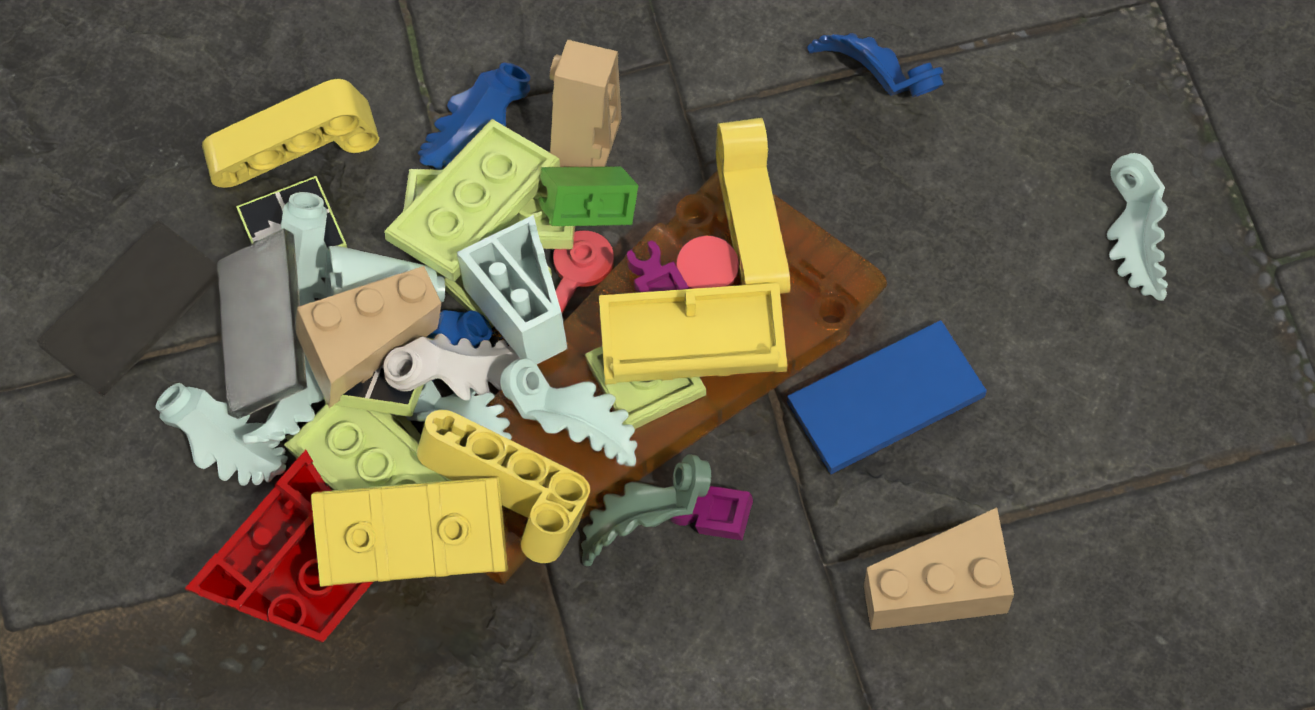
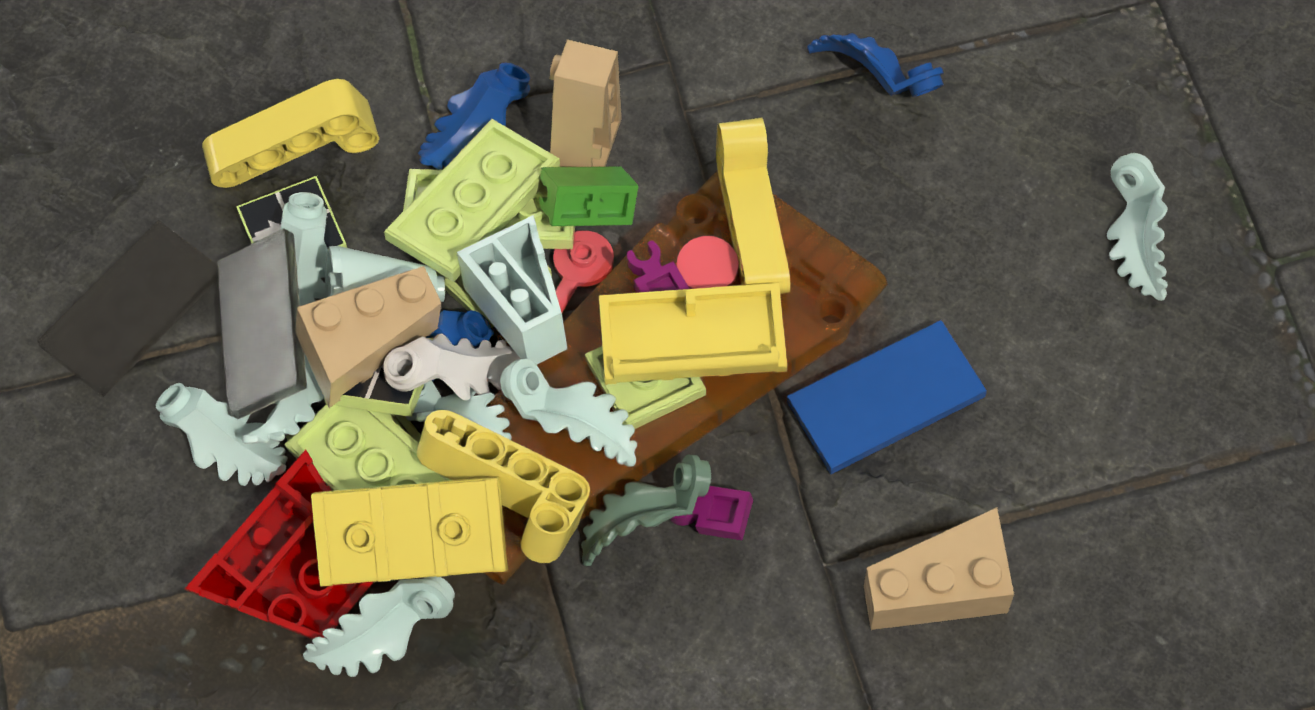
(381, 626): none -> light aqua plant

